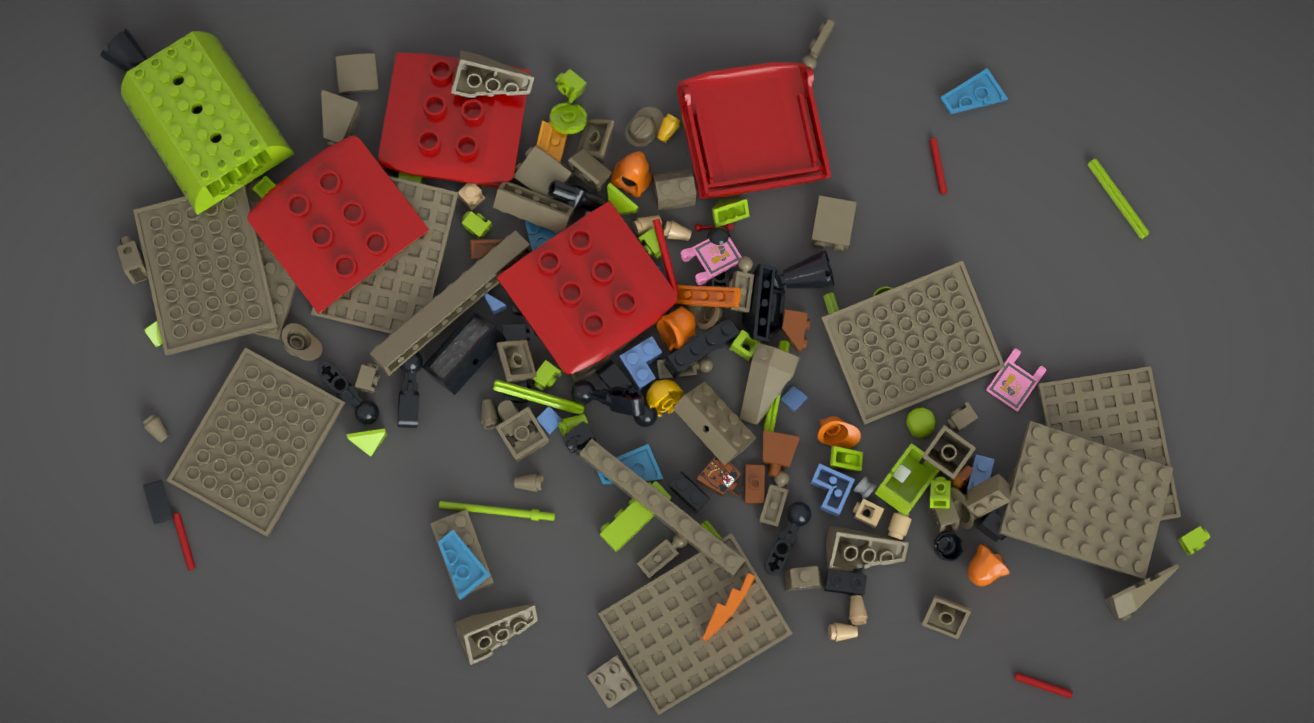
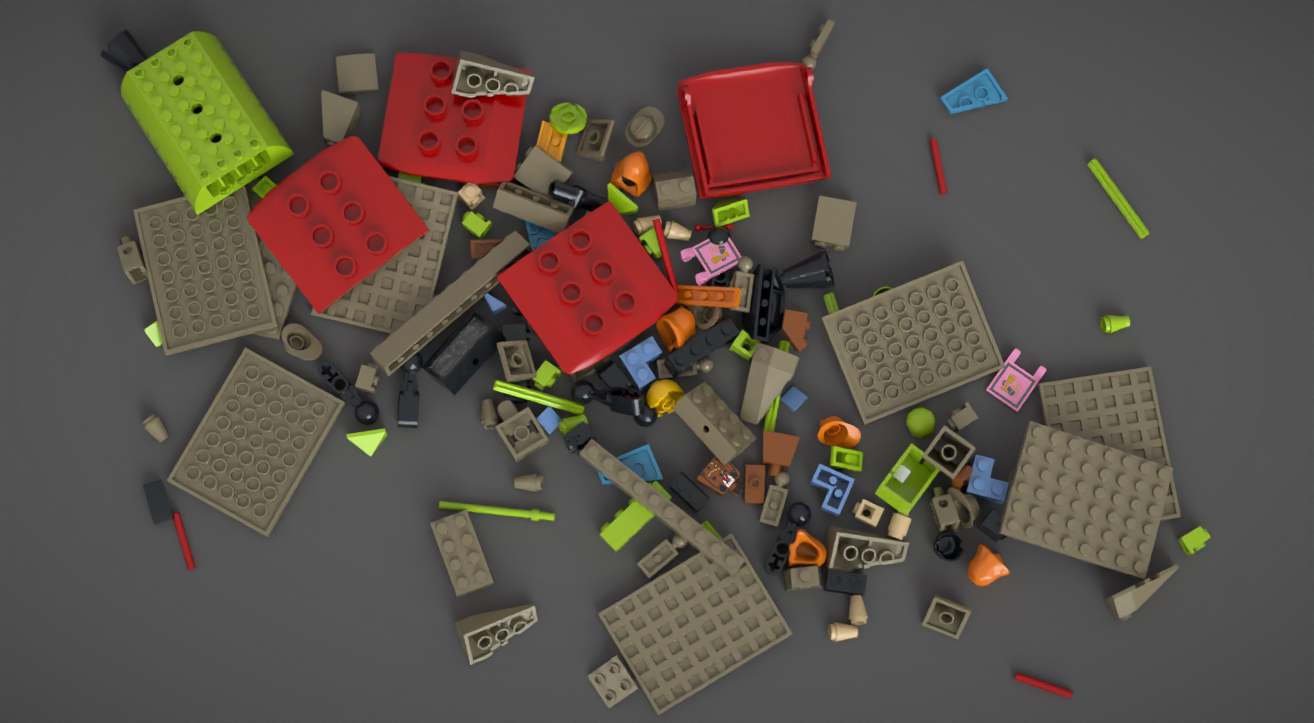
(462, 564): dark azure wing -> none
(570, 85): lime brick -> none
(589, 170): dark tan slope -> none
(668, 128): yellow cone -> none
(723, 613): orange slope -> none
(806, 551): none -> orange piece
(865, 488): light grey wheel -> none
(940, 493): lime brick -> none
(988, 495): dark tan brick -> none
(1112, 323): none -> lime cone

